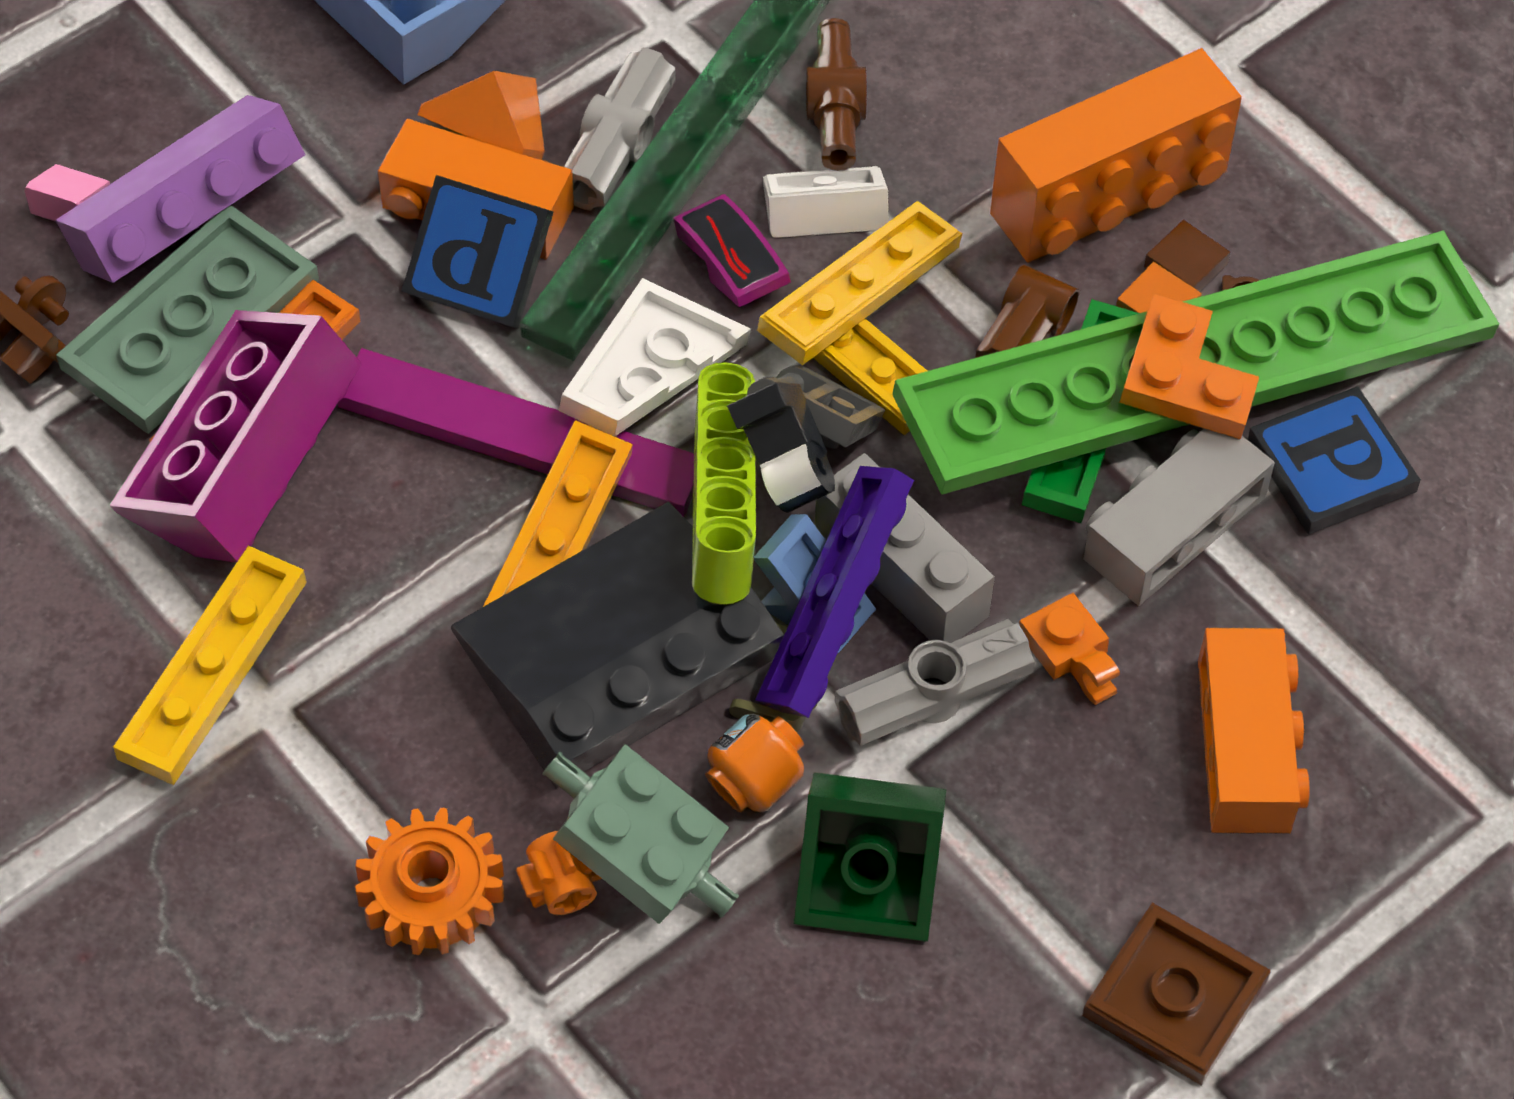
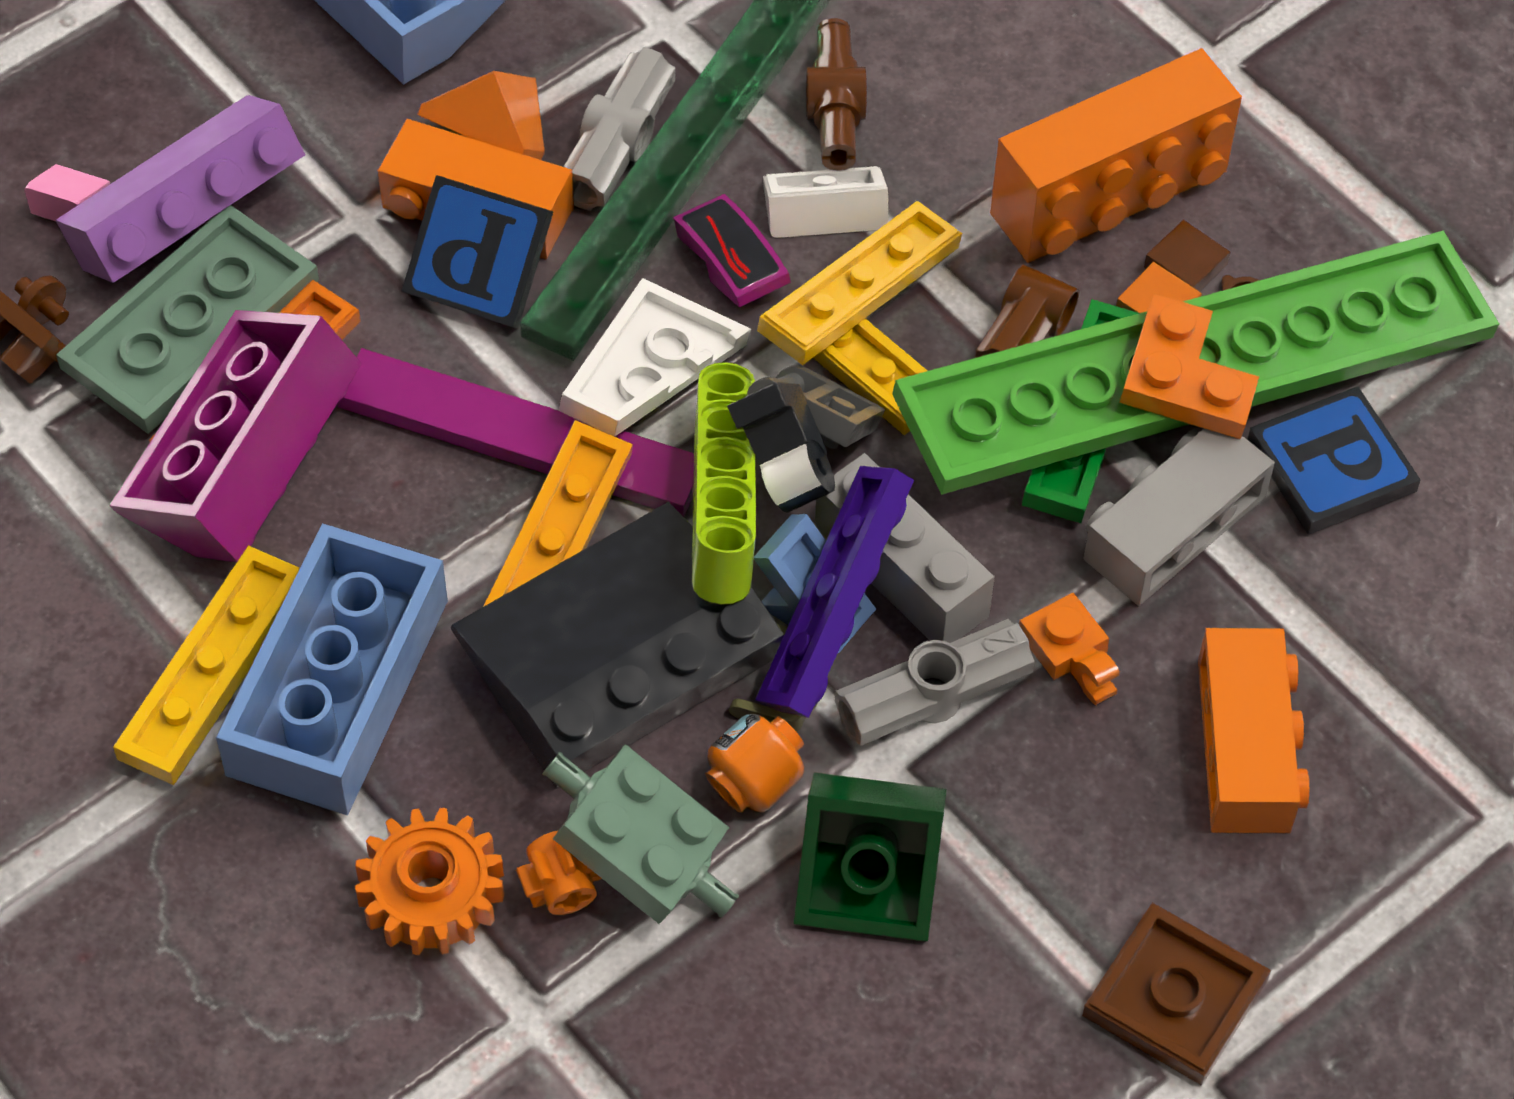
(333, 669): none -> medium blue brick

